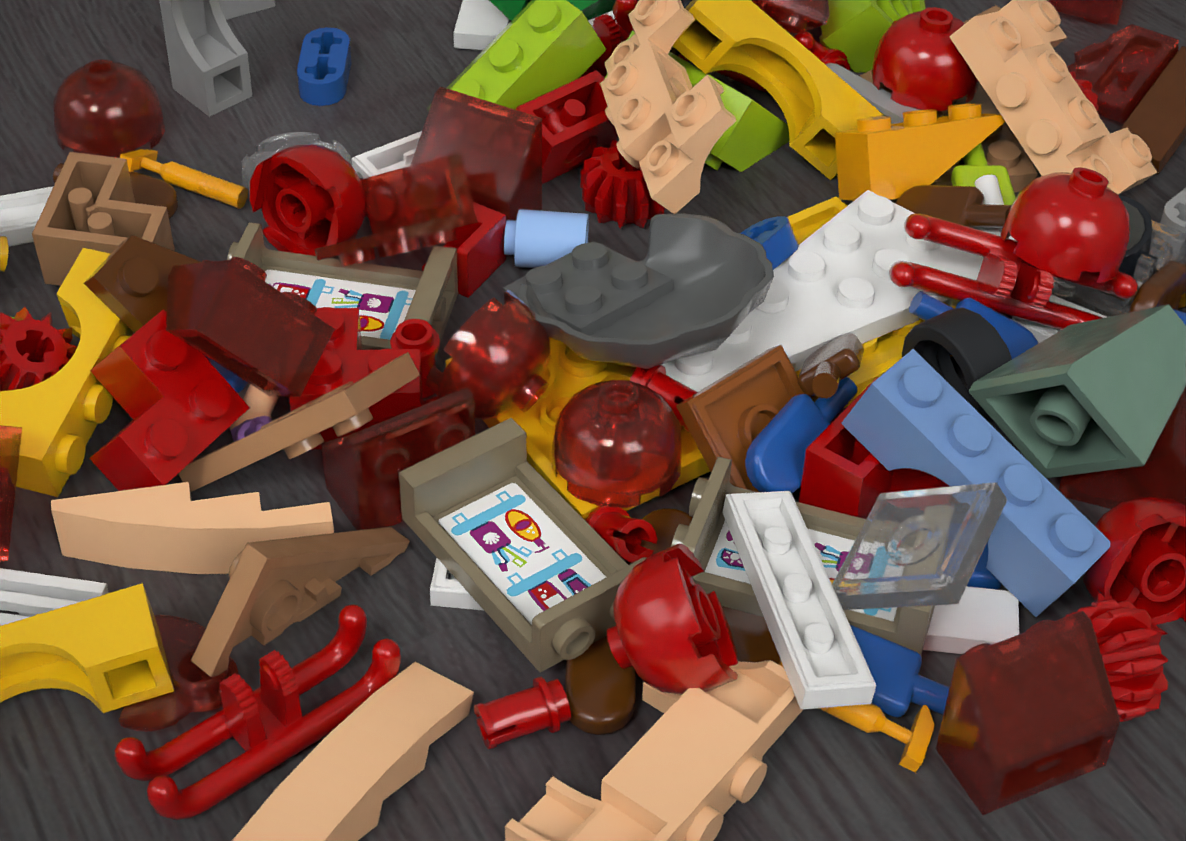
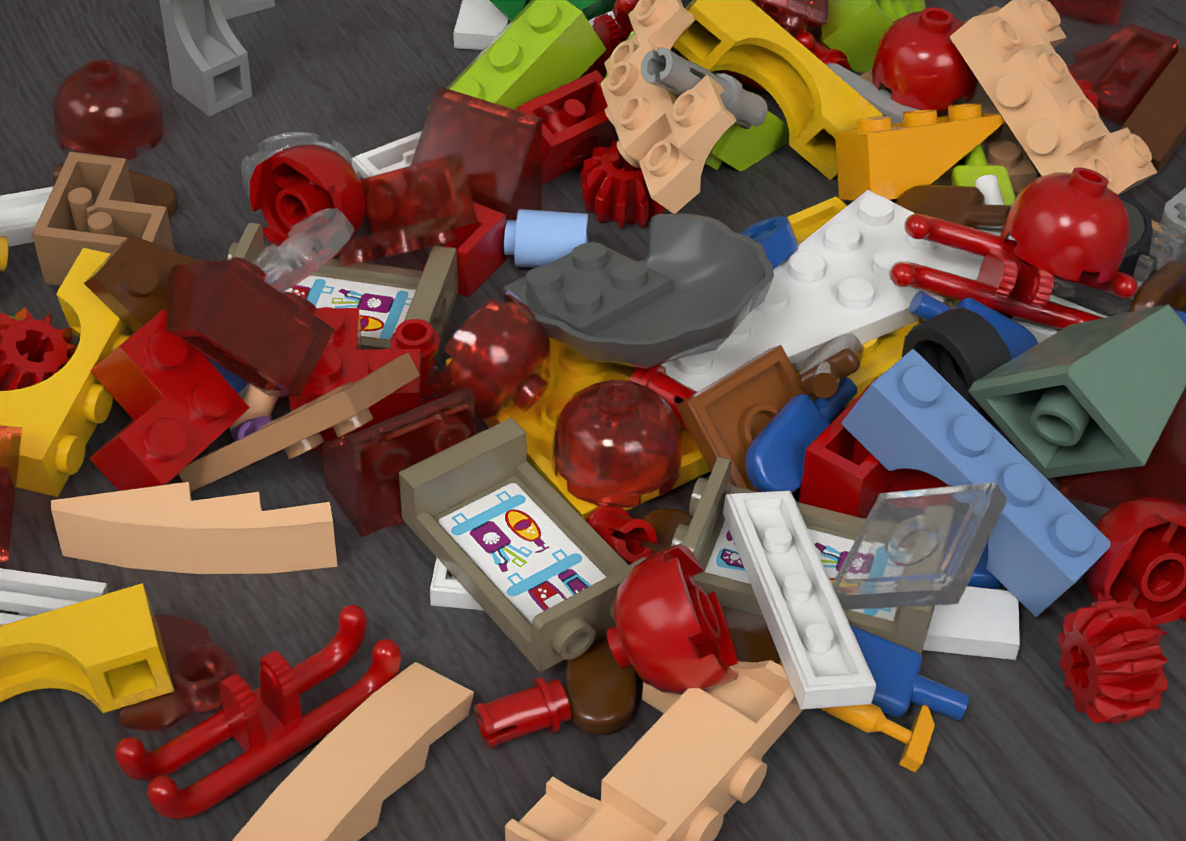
(188, 178): light orange piece -> none
(285, 583): medium nougat wing -> none
(306, 250): none -> clear tile
(317, 64): blue beam -> none
(679, 75): none -> light grey pin
(1028, 713): clear red slope -> none

